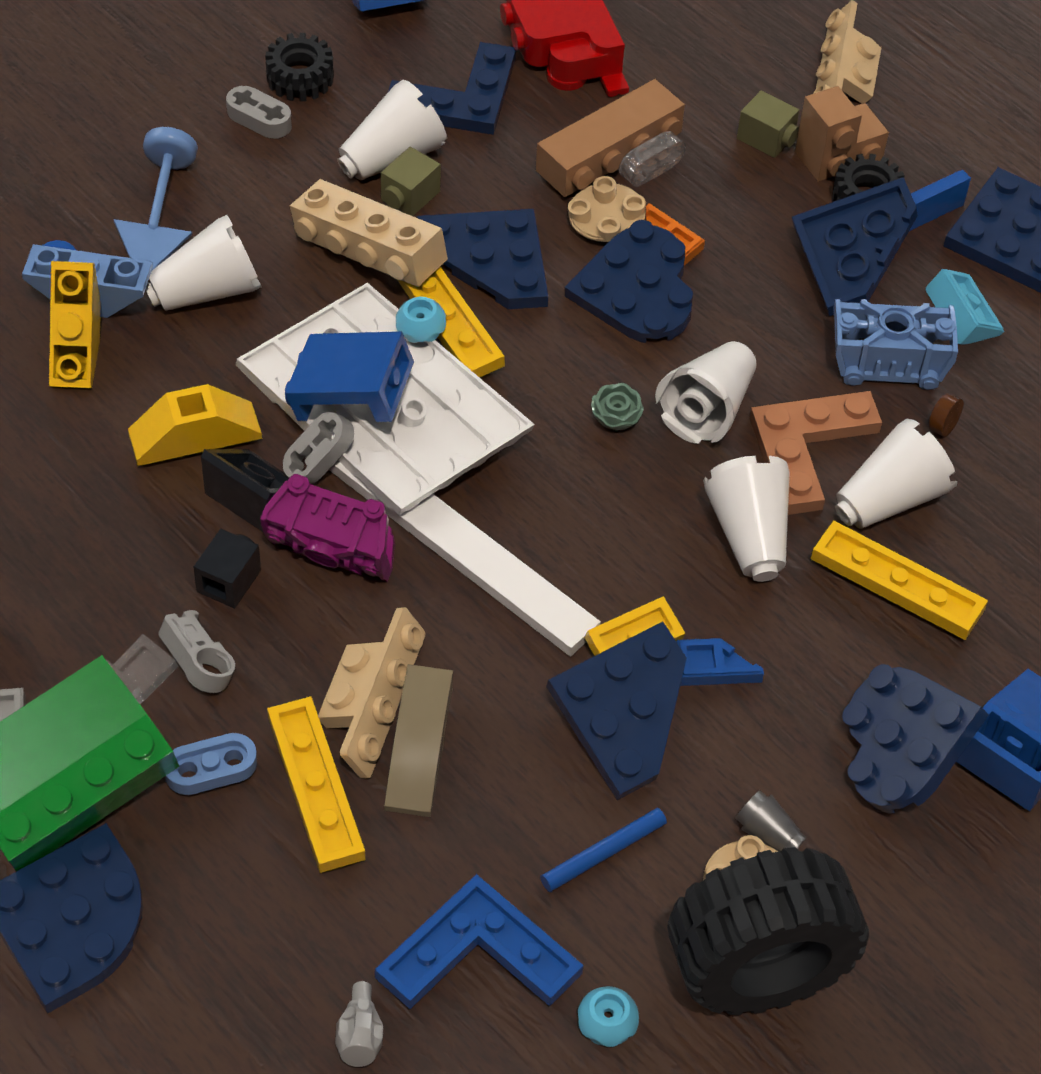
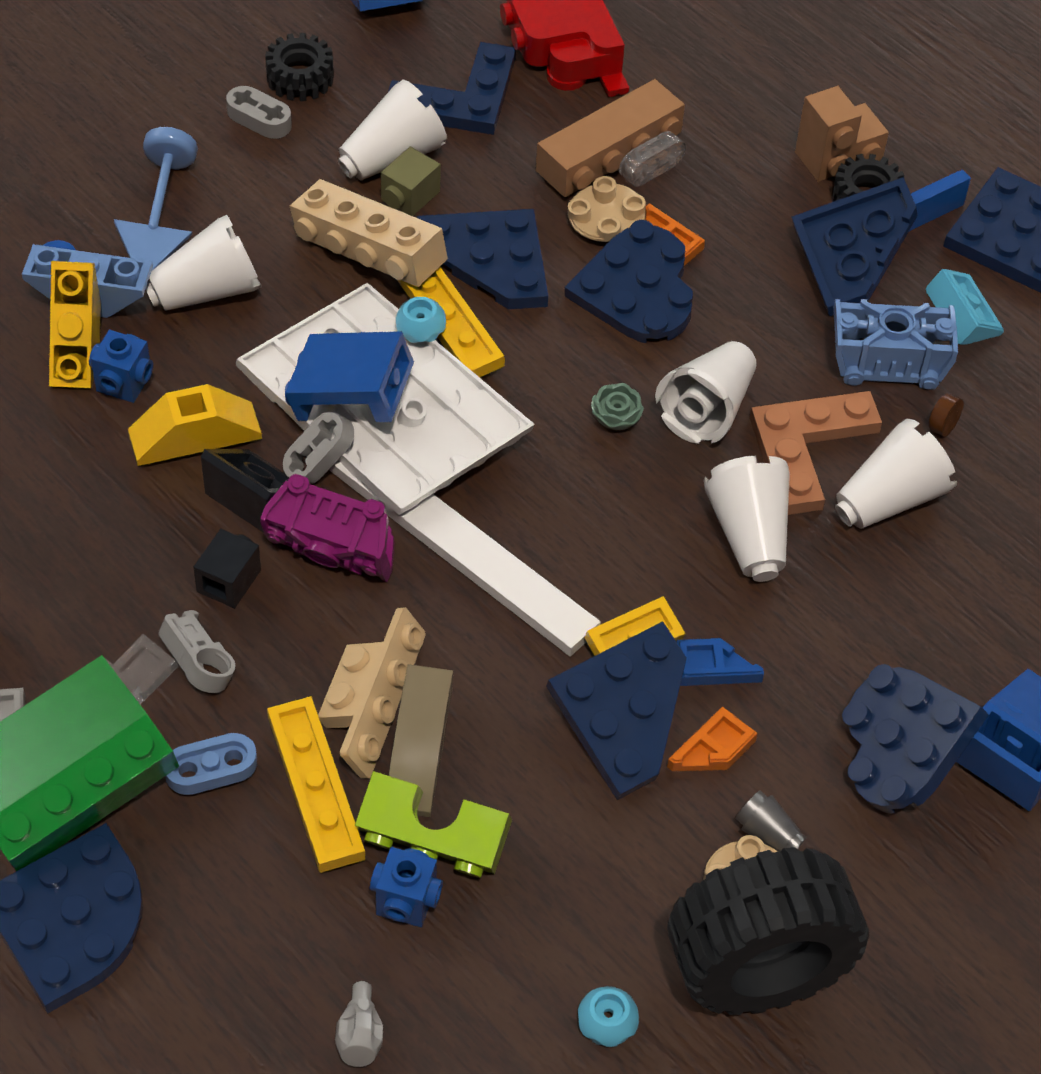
(121, 365): none -> blue brick
(406, 886): none -> blue brick
(471, 841): none -> lime arch
(484, 919): blue plate -> none
(603, 849): blue bar -> none
(714, 745): none -> orange tile
(768, 124): olive brick -> none
(848, 57): tan bracket -> none
(899, 580): yellow plate -> none

